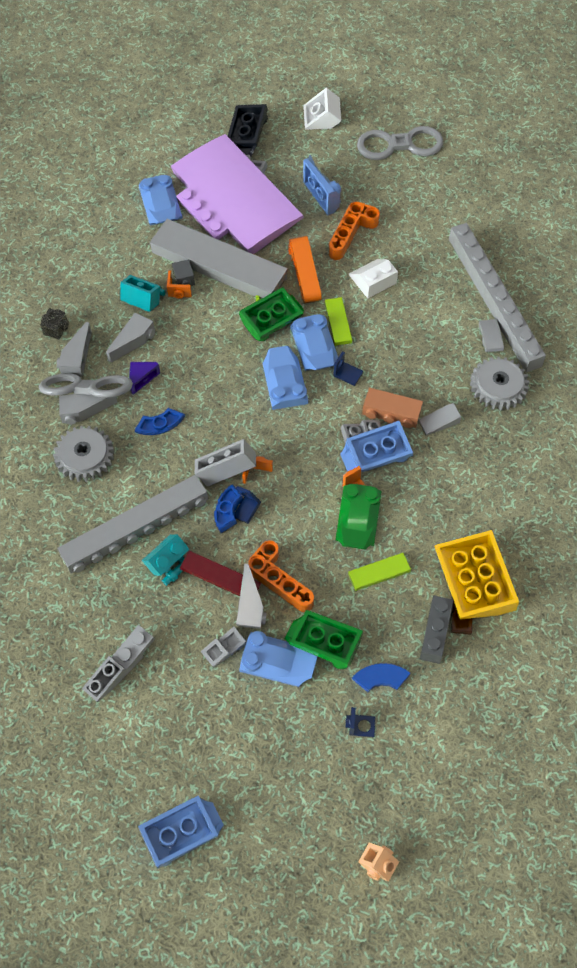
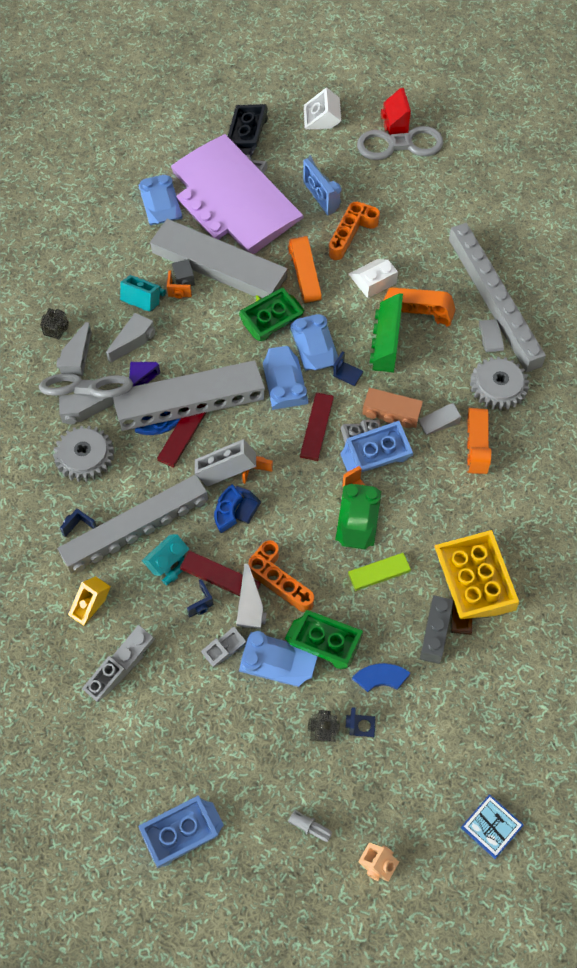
(73, 519): none -> dark blue bracket
(89, 599): none -> yellow slope
(180, 438): none -> dark red tile
(189, 392): none -> light grey tile
(203, 605): none -> dark blue bracket
(310, 826): none -> light grey axle
(316, 426): none -> dark red tile
(317, 730): none -> clear smoke brick
(338, 321): lime tile -> none
(387, 334): none -> green slope
(396, 113): none -> red slope
(426, 302): none -> orange beam
(477, 443): none -> orange beam
(492, 826): none -> tile

